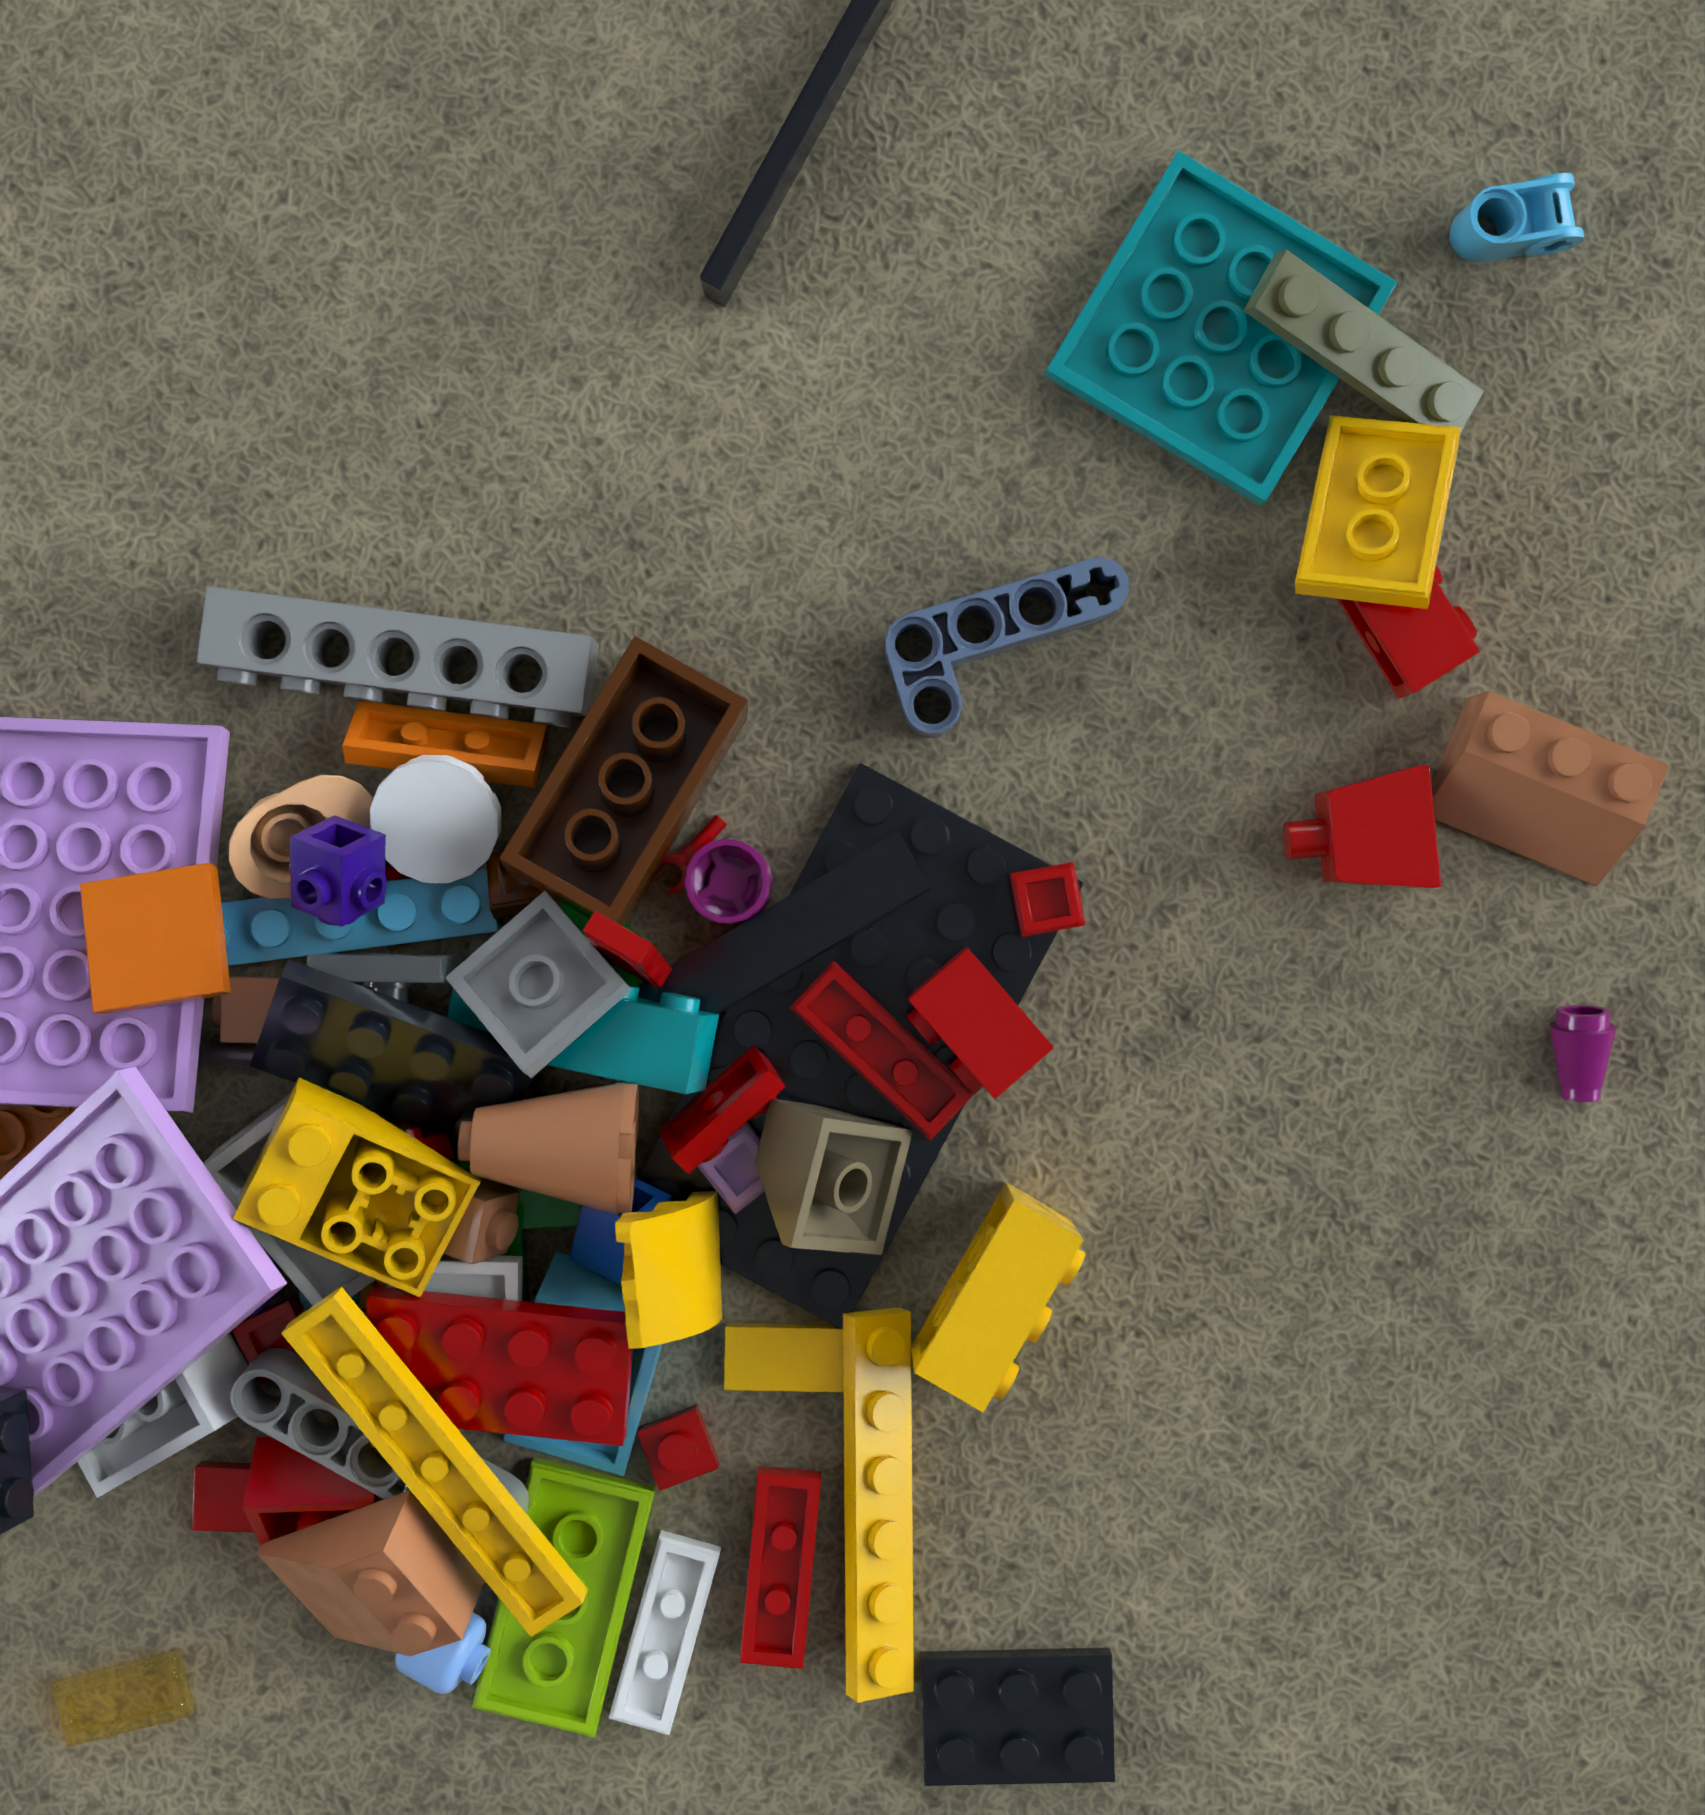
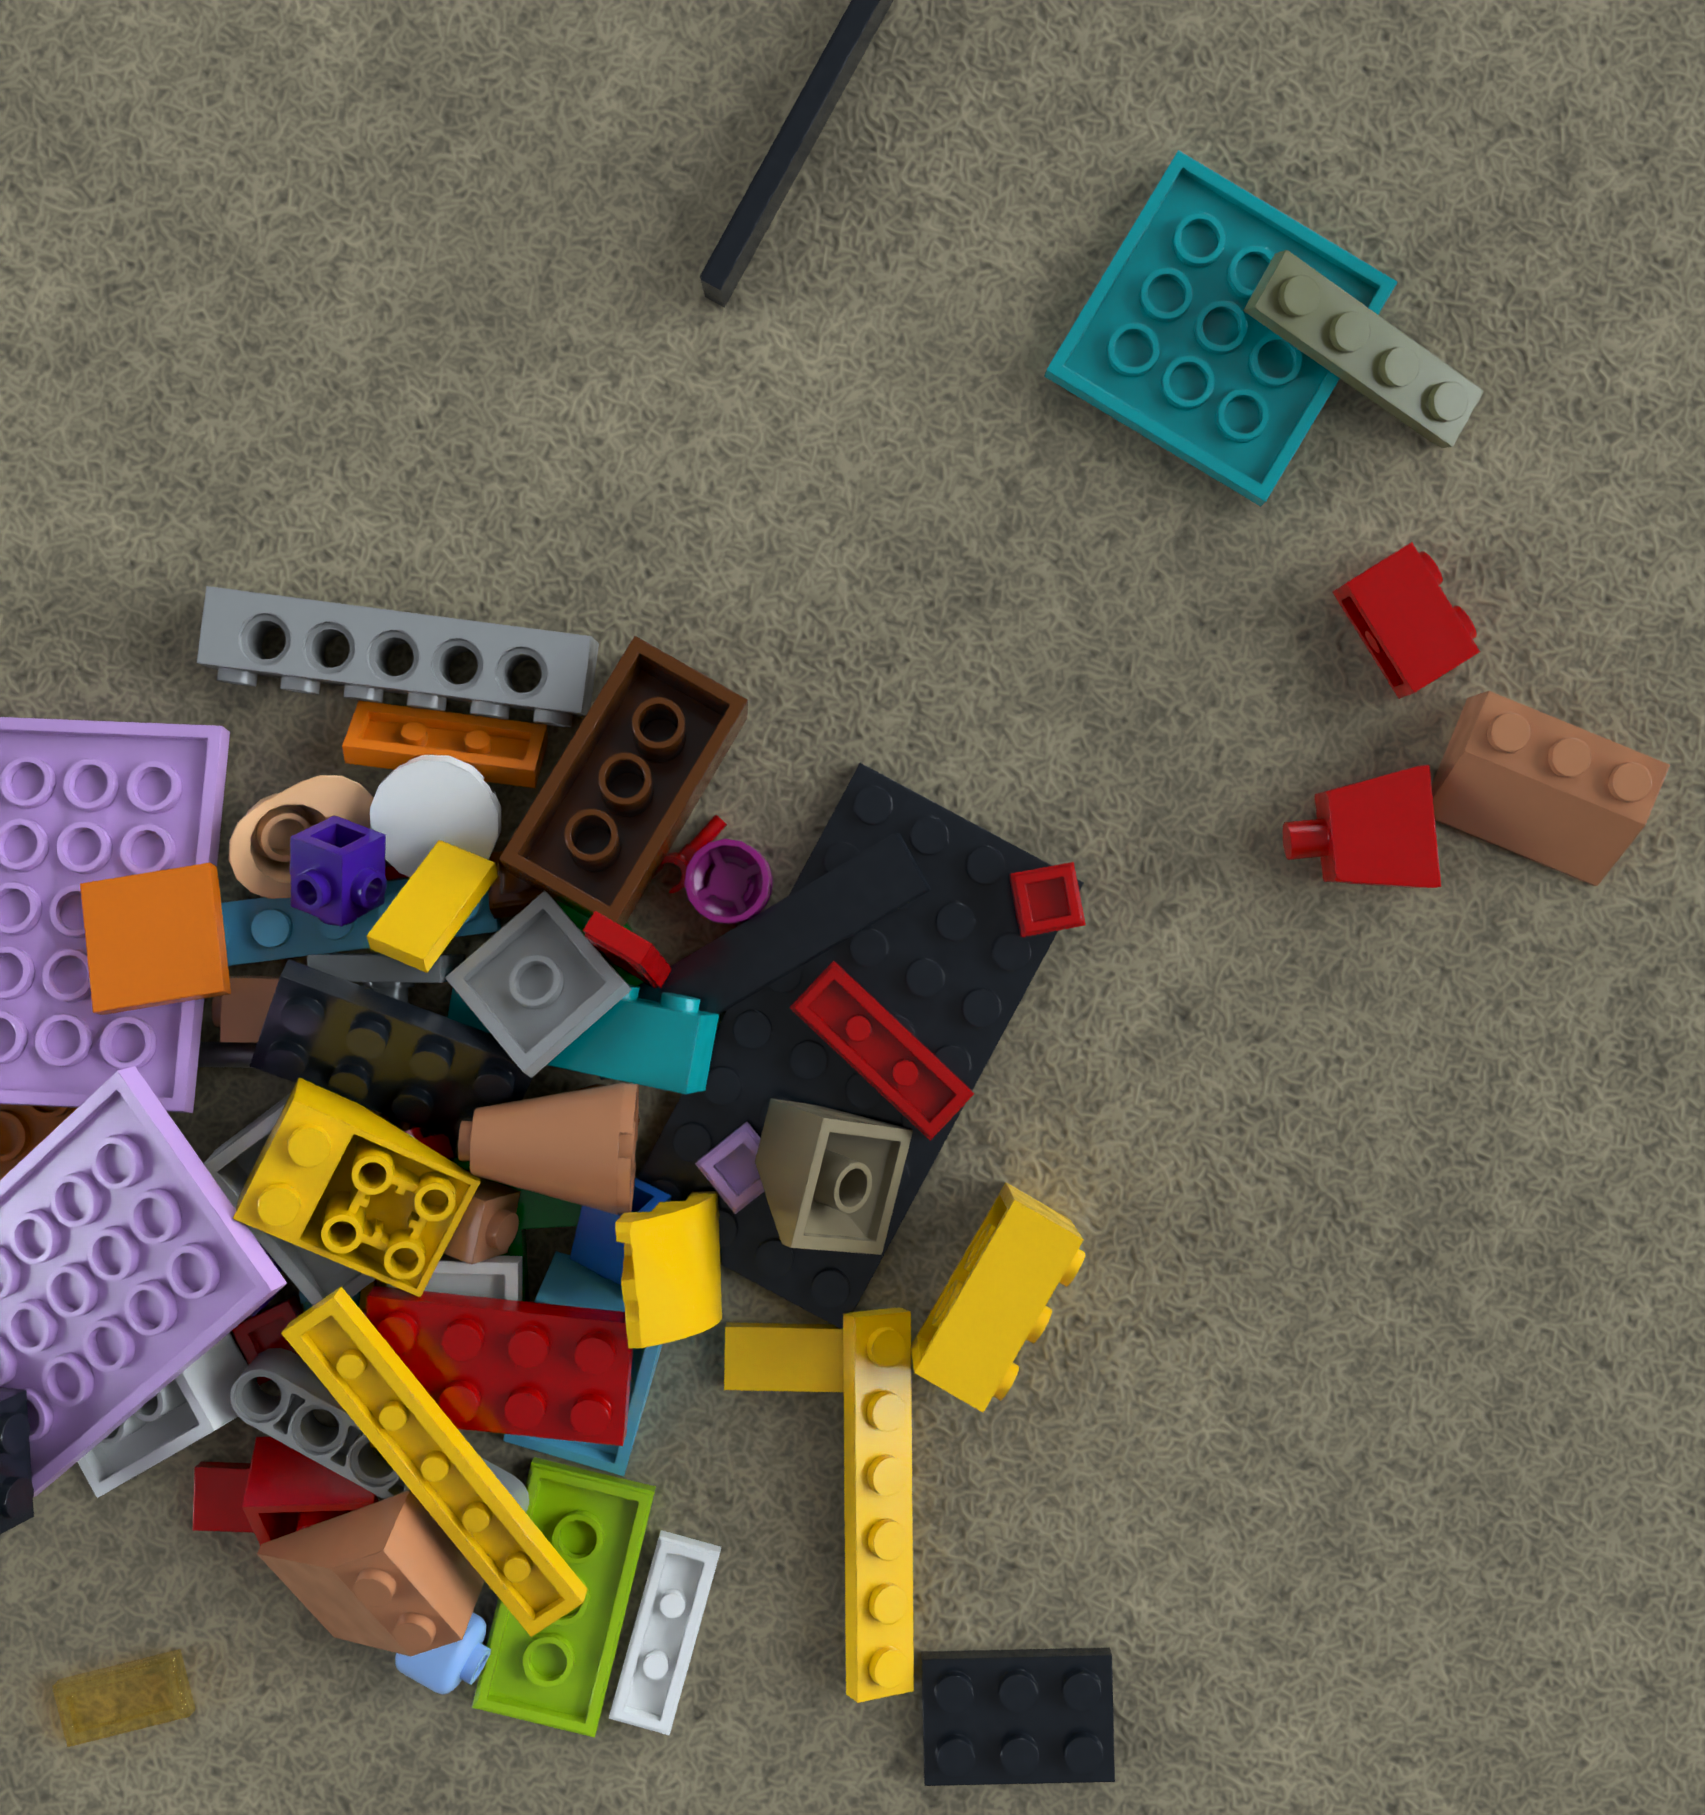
(432, 906): none -> yellow tile
(678, 1447): red plate -> none
(718, 1112): red plate -> none
(780, 1567): red plate -> none
(978, 1024): red brick -> none
(1007, 628): sand blue beam -> none
(1378, 511): yellow tile -> none
(1528, 217): medium azure piece -> none
(1582, 1050): magenta cone -> none

